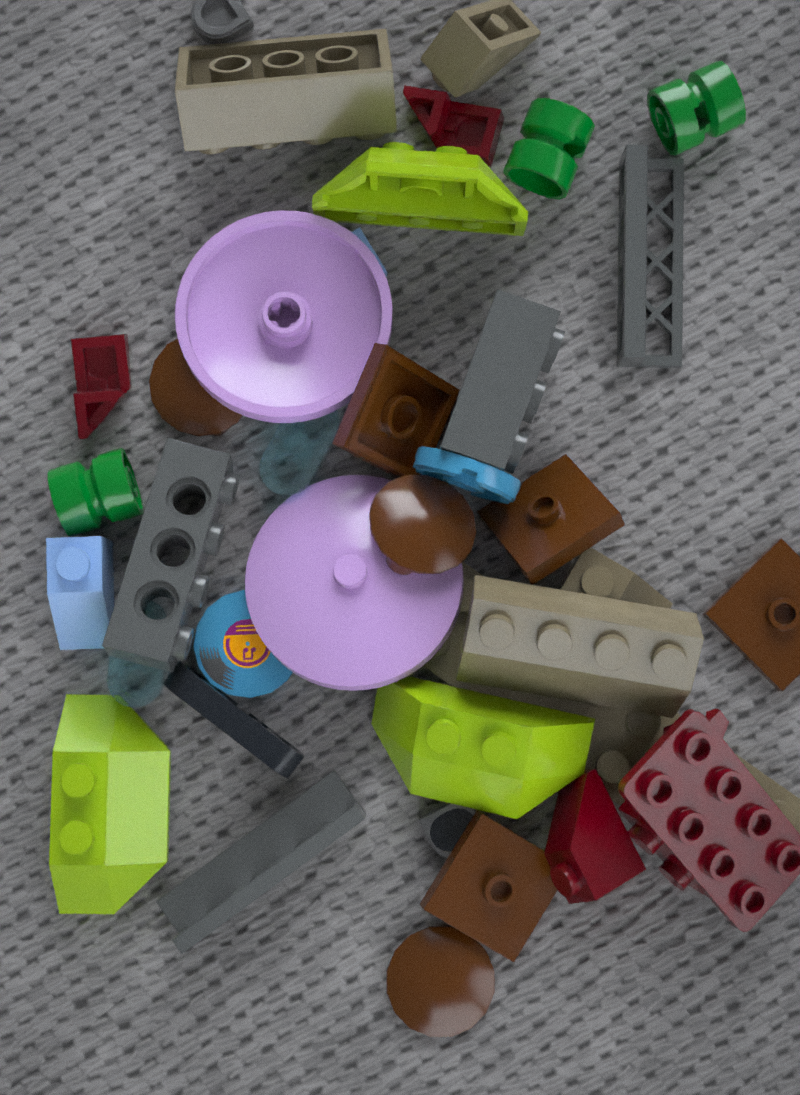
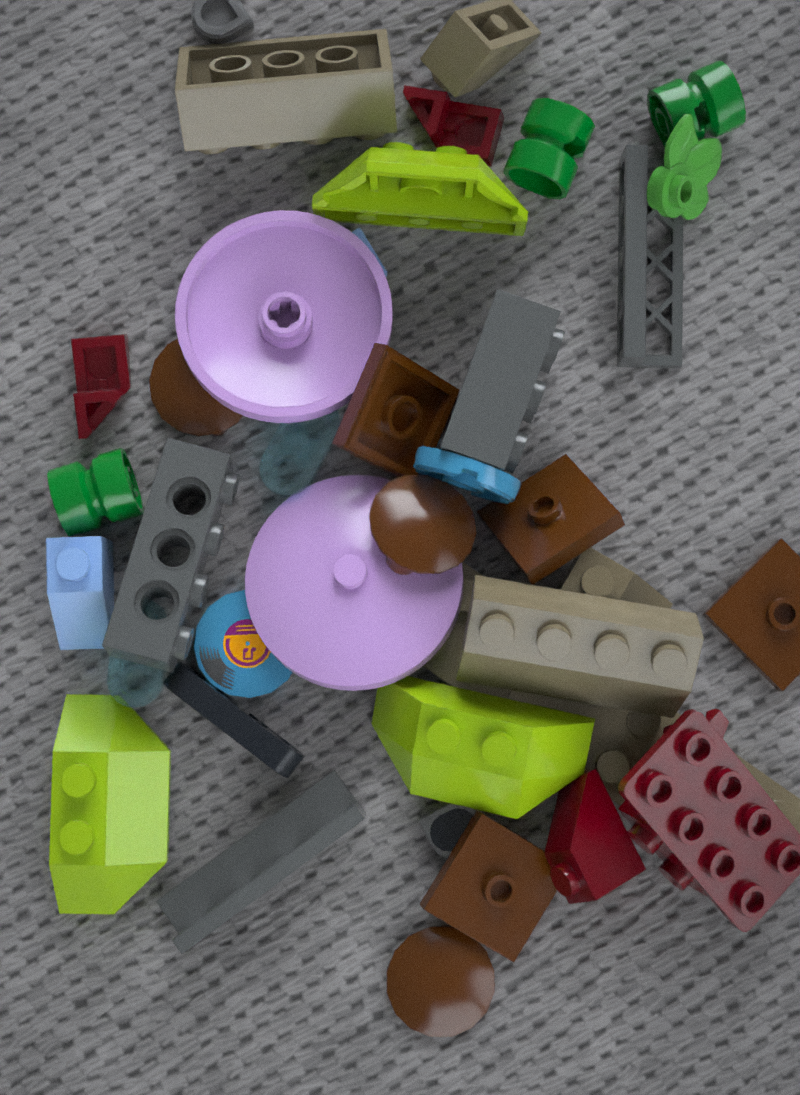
(688, 167): none -> bright green plate

